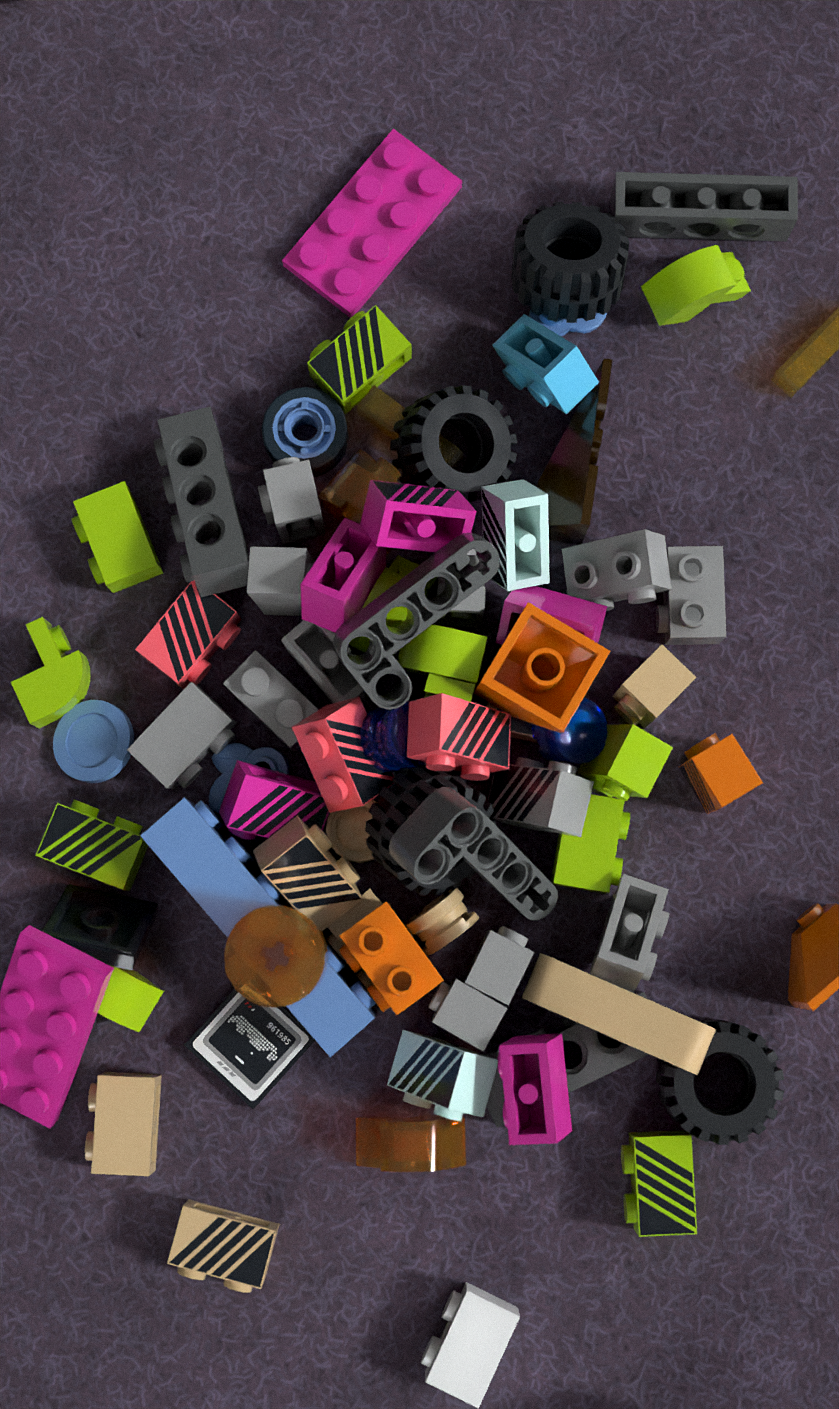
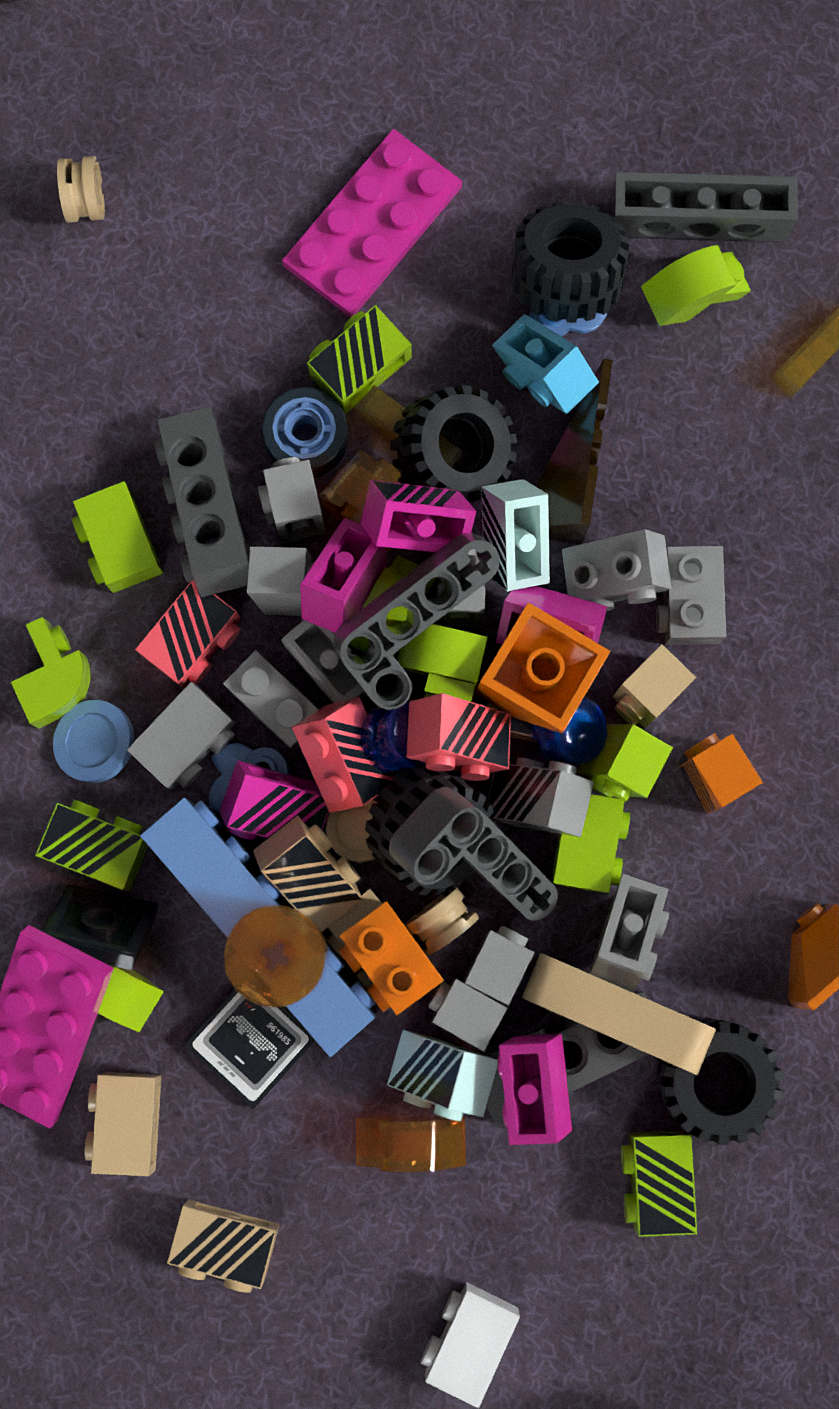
(80, 189): none -> tan wheel

